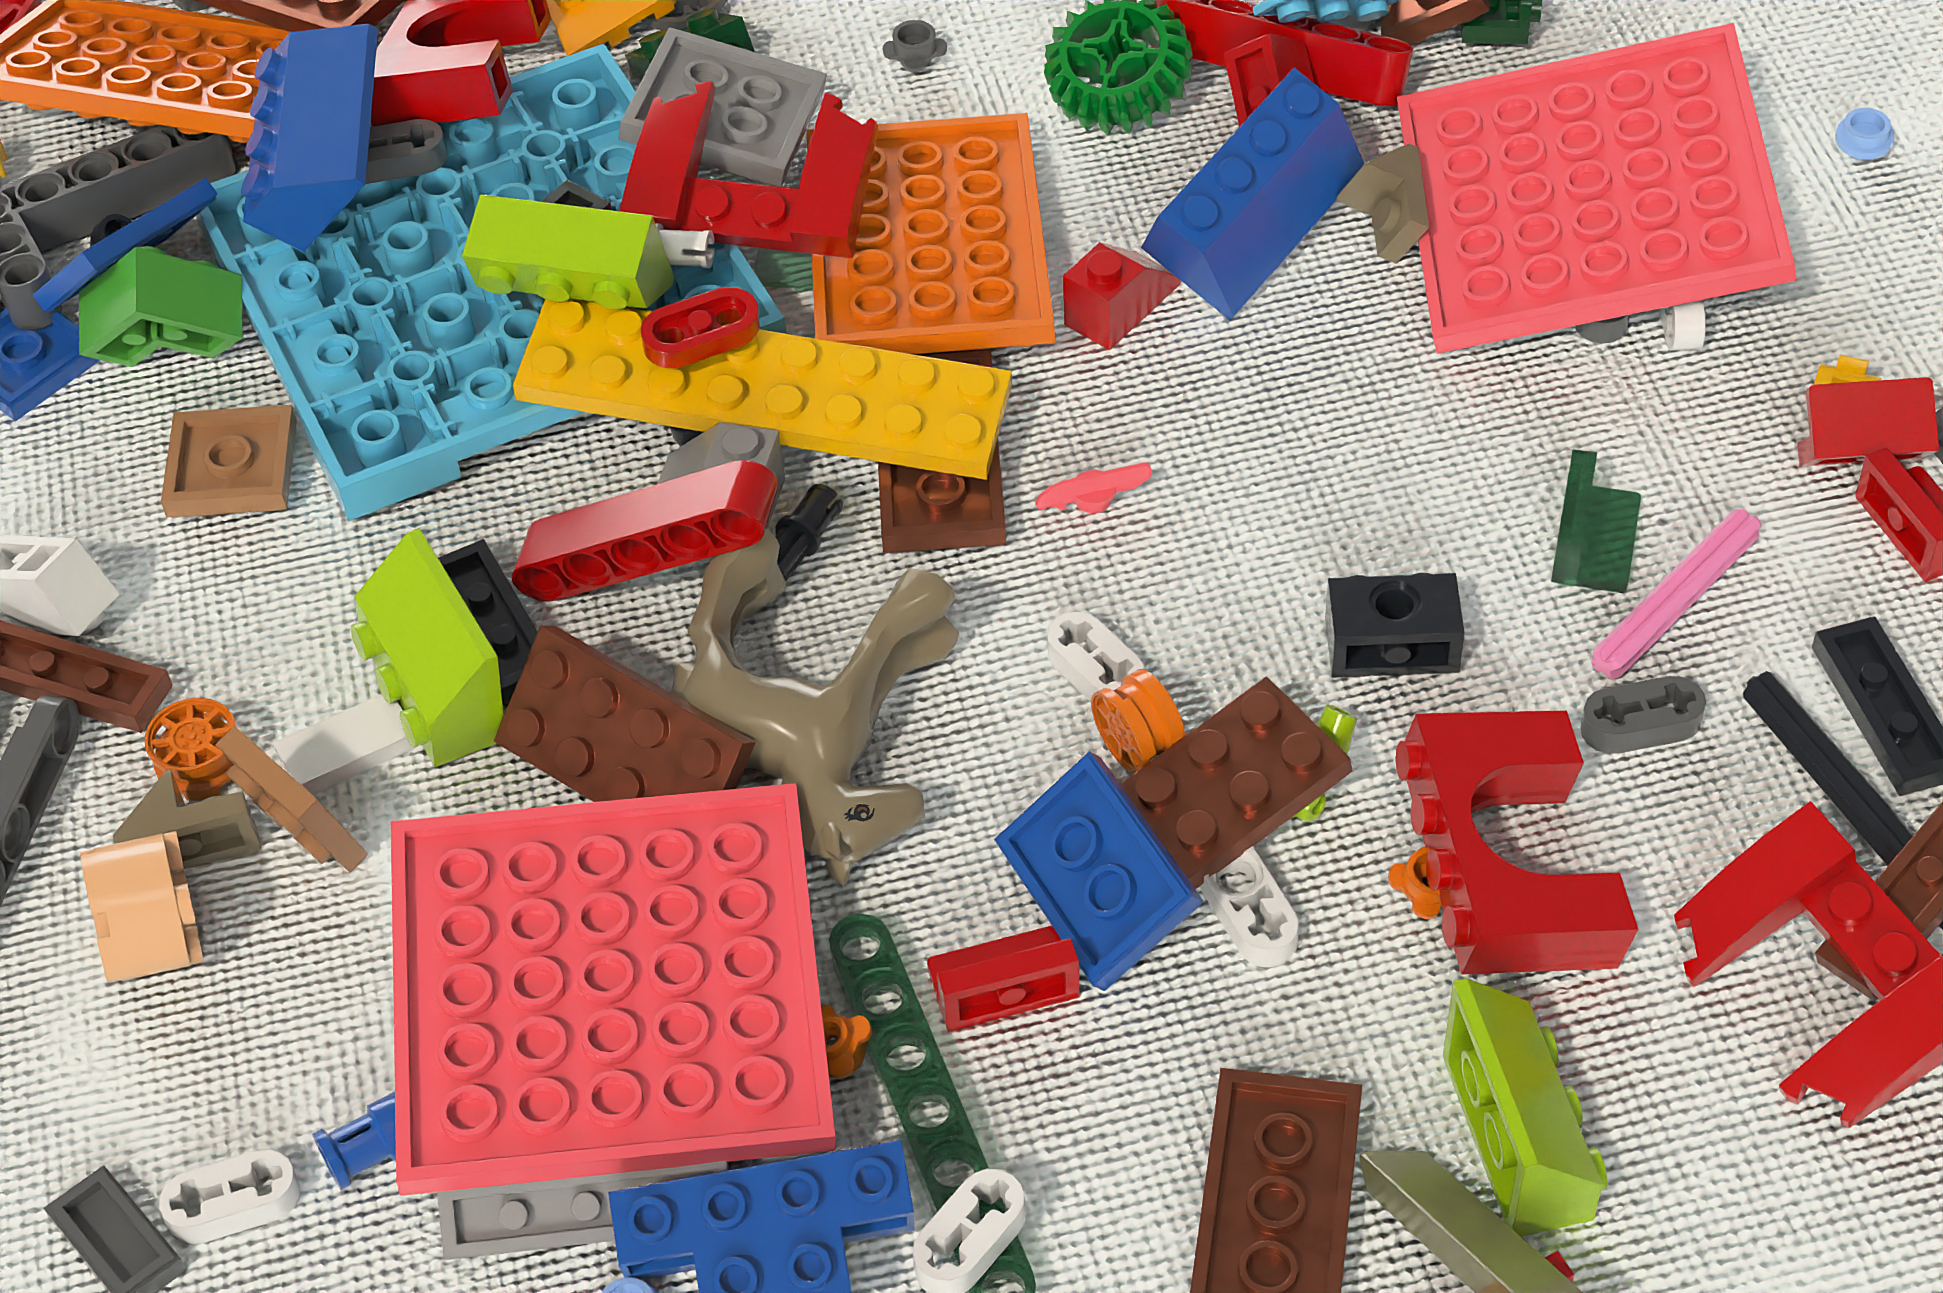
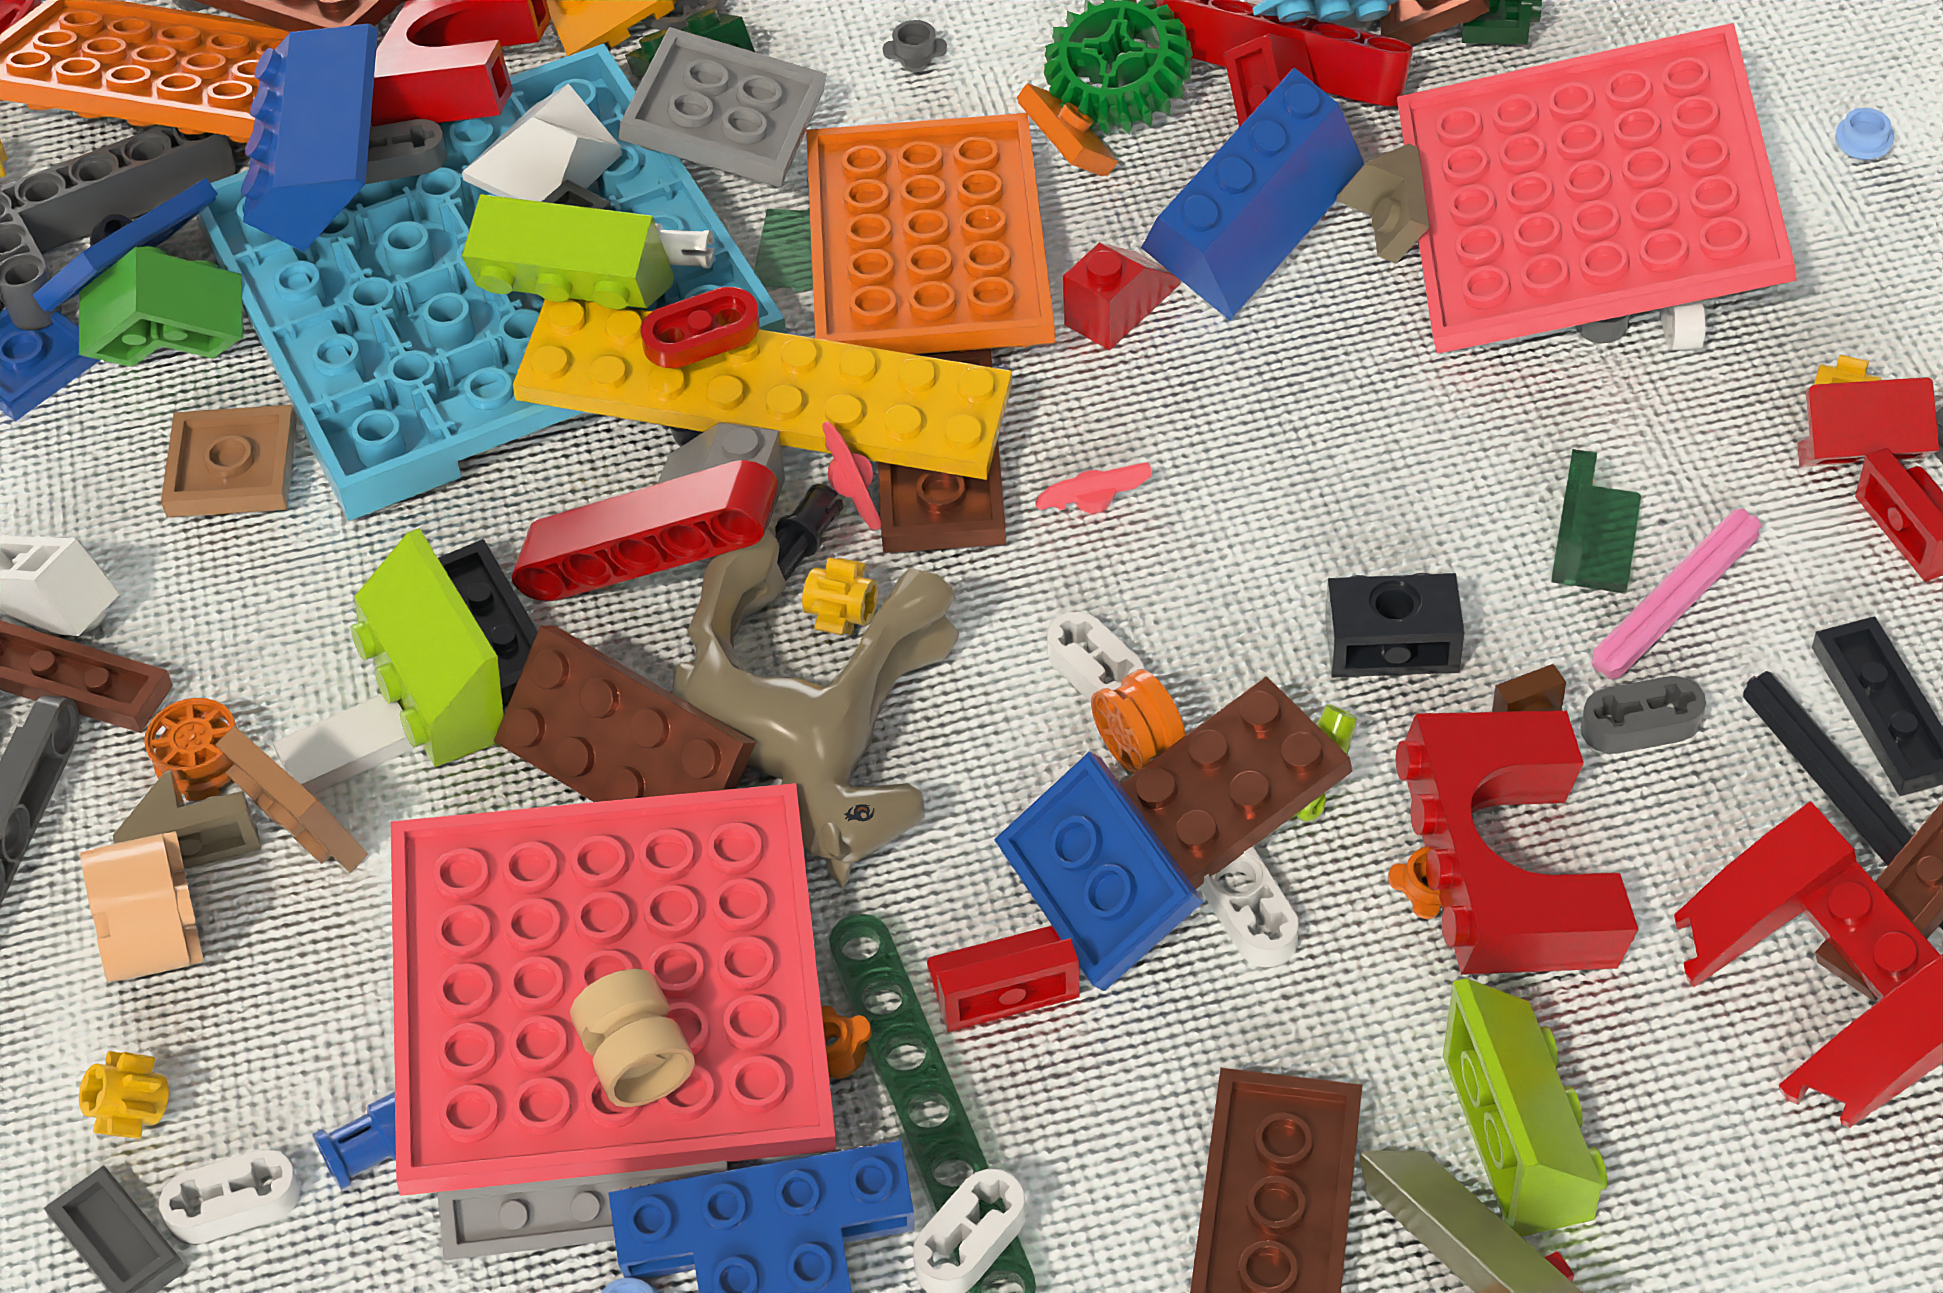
(123, 1094): none -> yellow gear
(544, 149): none -> white slope
(631, 1040): none -> tan wheel
(813, 219): red wedge -> none
(840, 596): none -> yellow gear
(851, 475): none -> coral piece
(1067, 130): none -> orange plate
(1533, 691): none -> reddish brown plate

